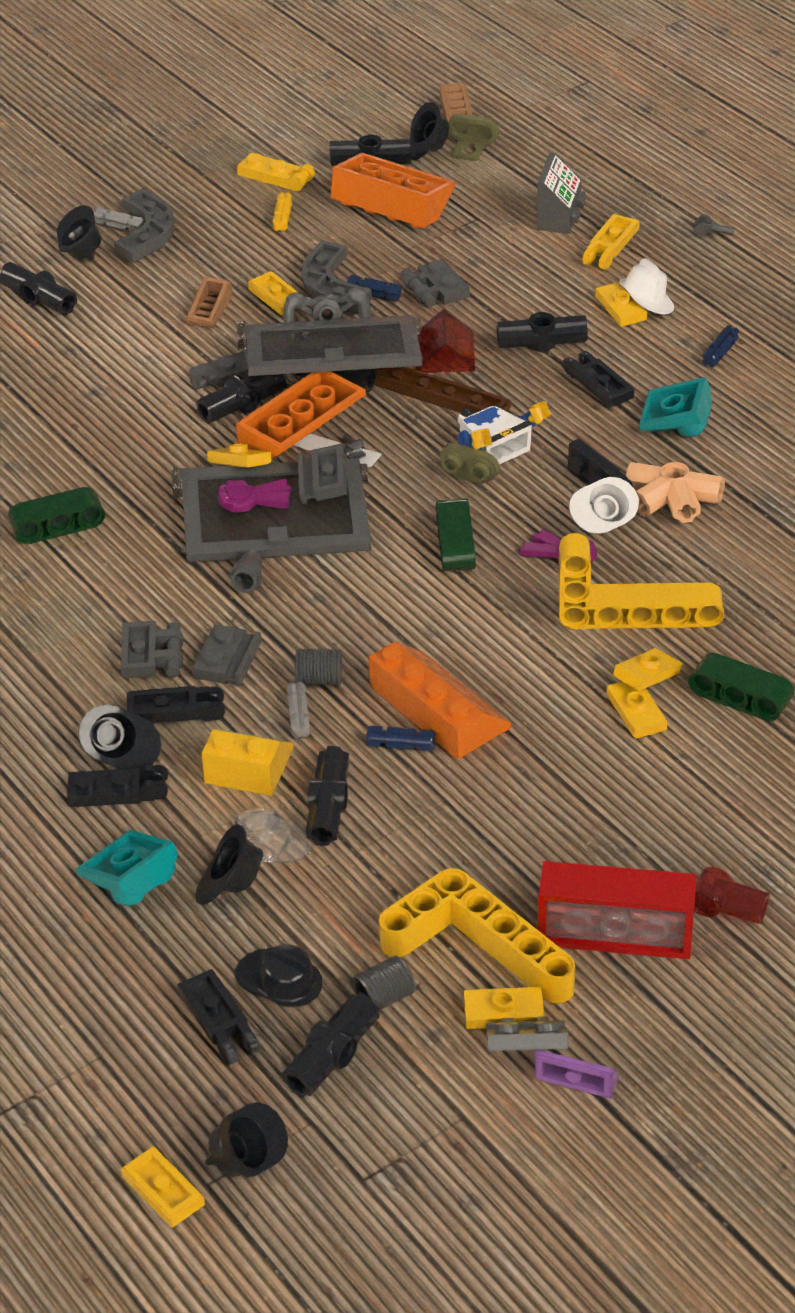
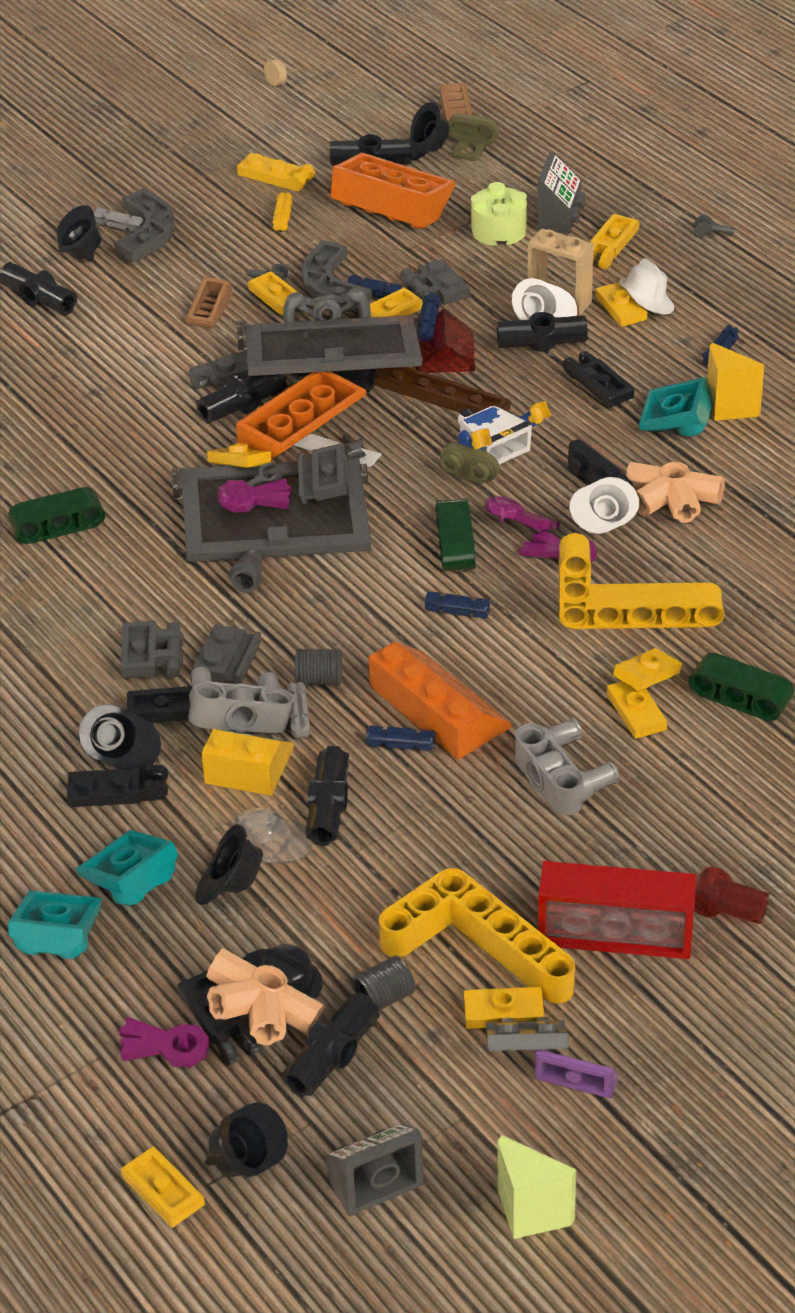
(53, 923): none -> teal slope
(179, 1046): none -> magenta piece
(218, 704): none -> light grey piece
(262, 995): none -> light nougat piece
(263, 475): none -> dark grey hand
(275, 72): none -> tan tile
(279, 269): none -> dark grey hand
(376, 1168): none -> dark grey slope
(396, 304): none -> yellow plate
(428, 317): none -> dark blue axle
(457, 604): none -> dark blue axle
(499, 214): none -> yellowish green brick
(509, 508): none -> magenta piece
(534, 1189): none -> yellowish green slope
(538, 296): none -> white piece
(552, 771): none -> light grey piece
(569, 247): none -> tan window
(734, 384): none -> yellow slope

